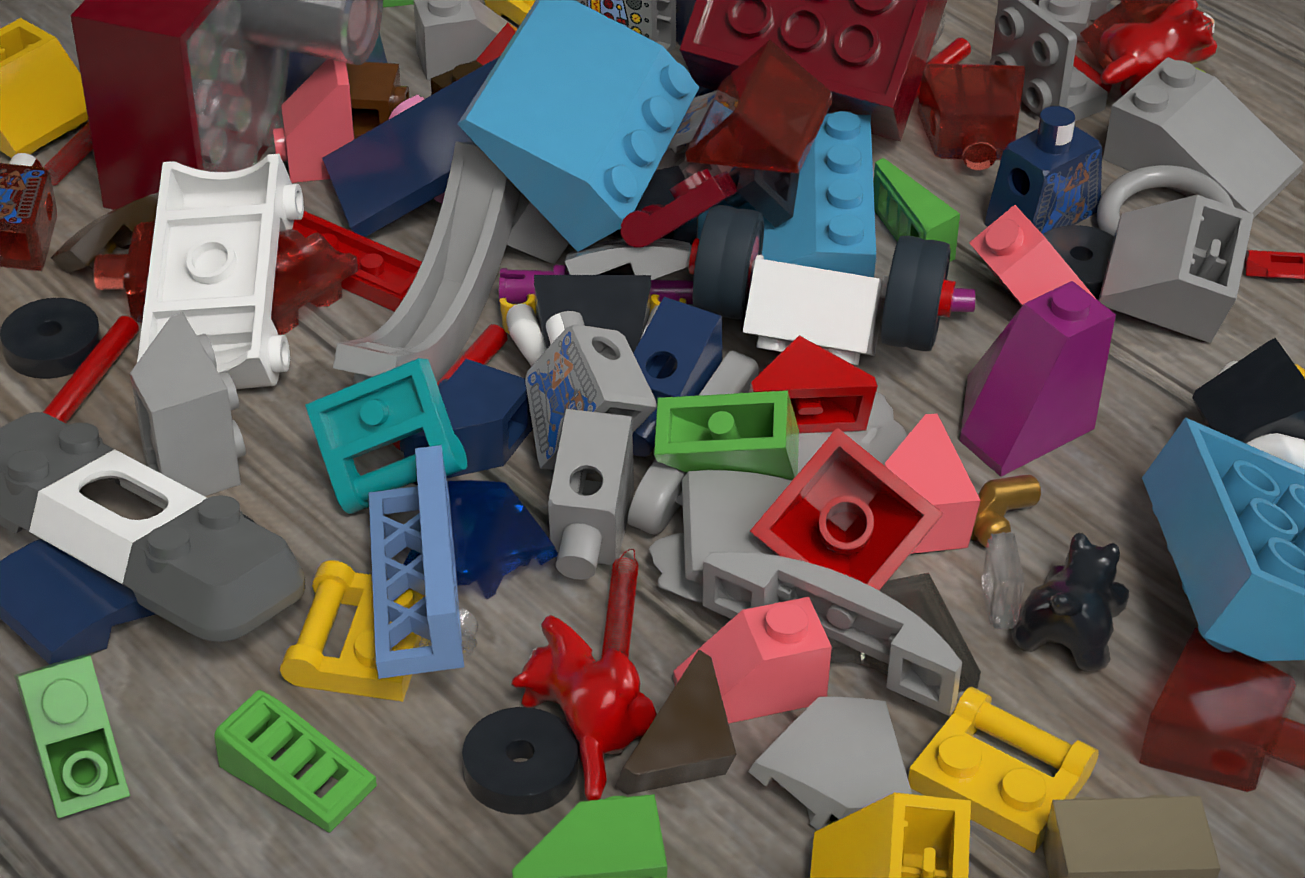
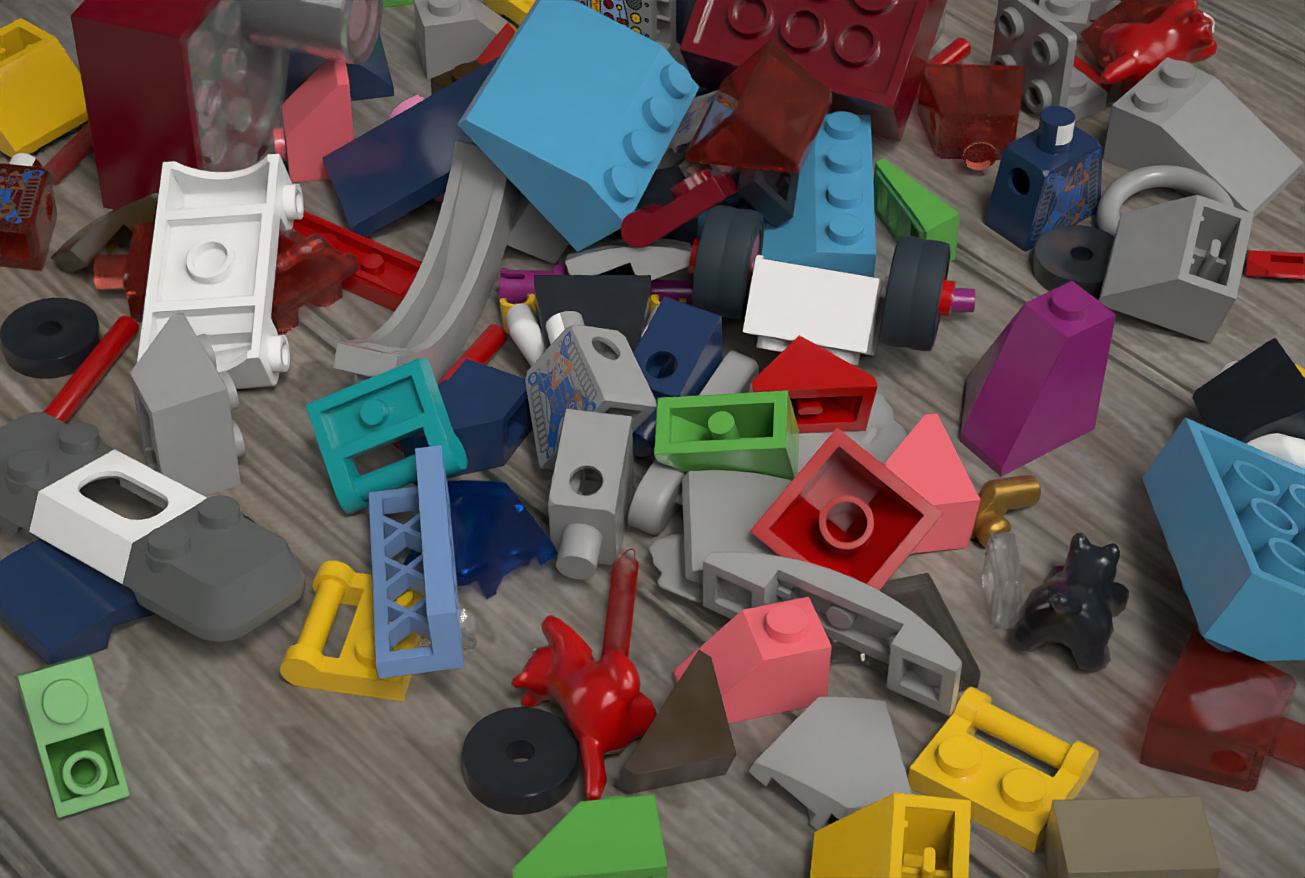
(265, 726): bright green slope -> none
(374, 94): reddish brown brick -> none
(1022, 257): coral slope -> none

